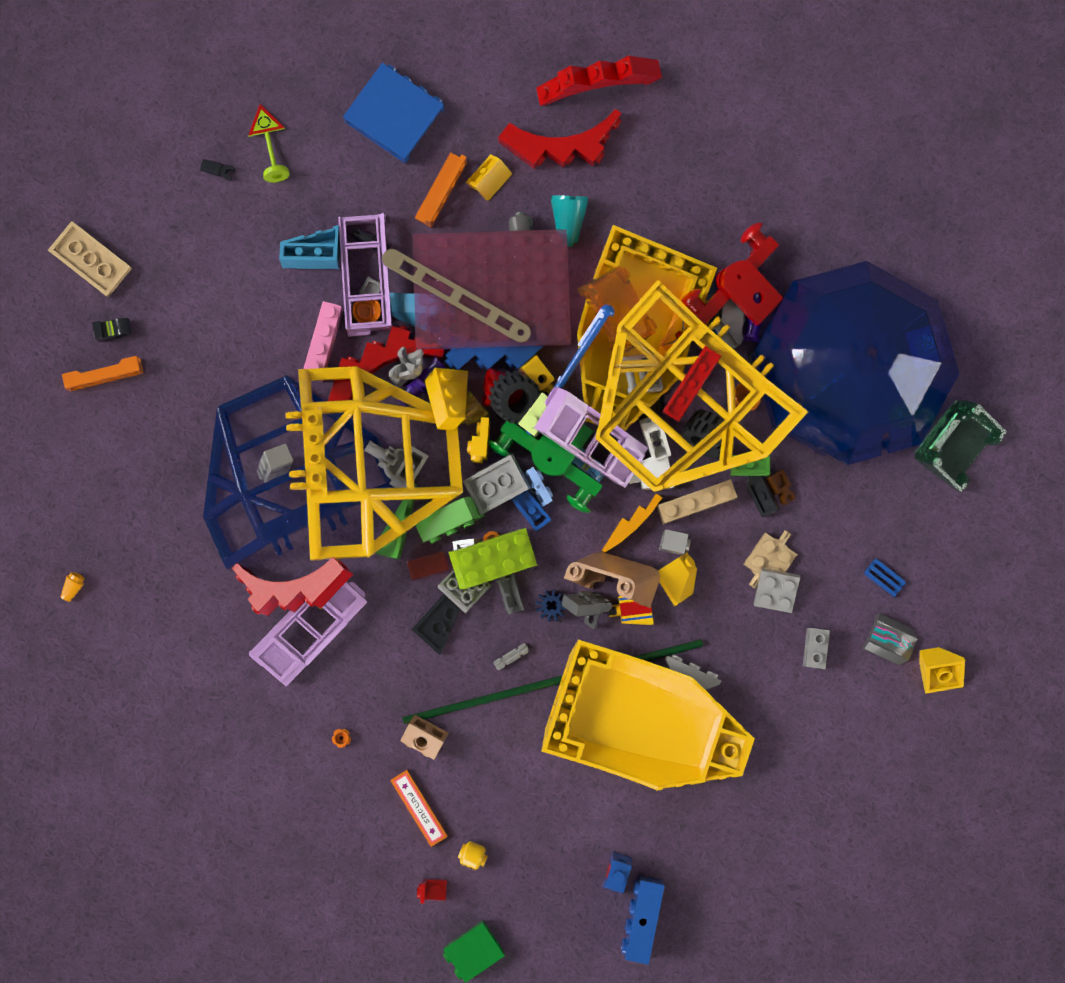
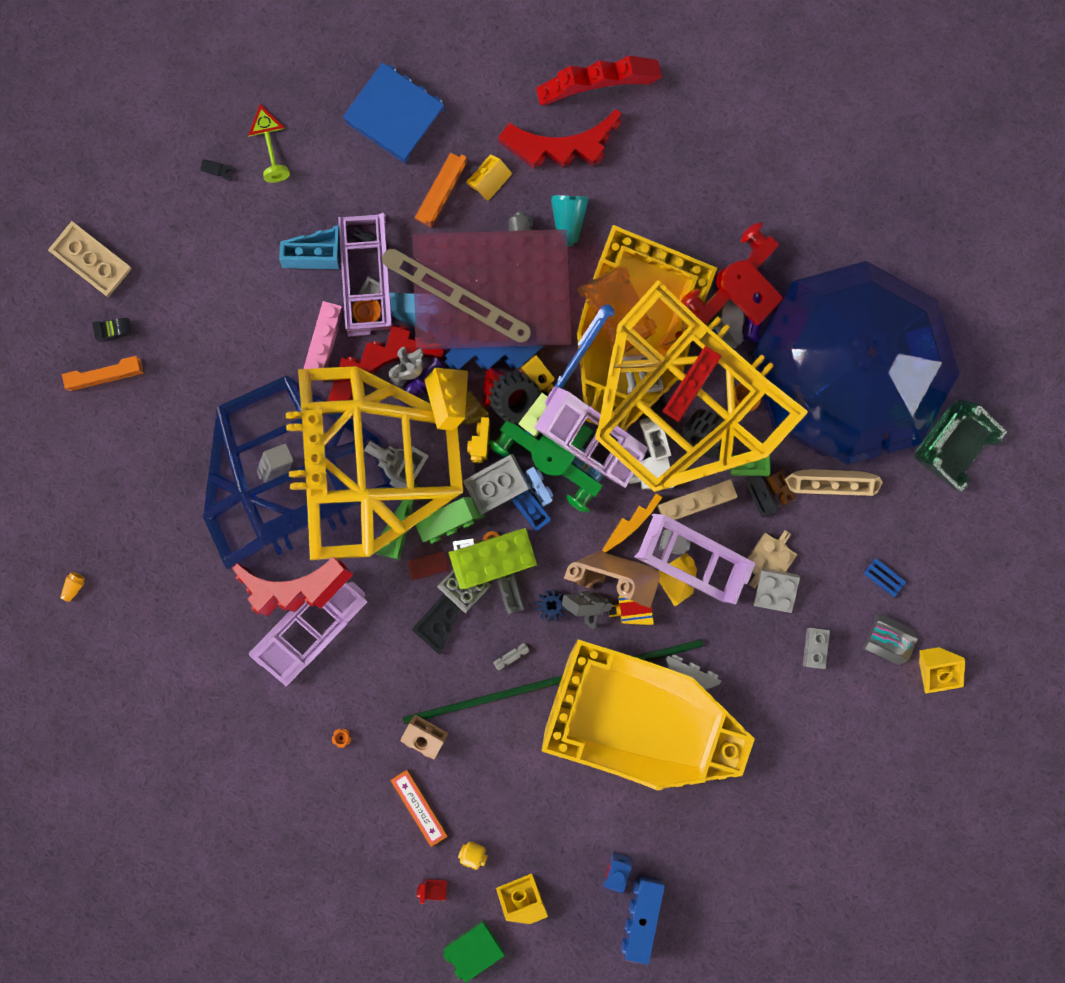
(522, 901): none -> yellow slope
(739, 575): none -> lavender piece
(834, 482): none -> tan brick

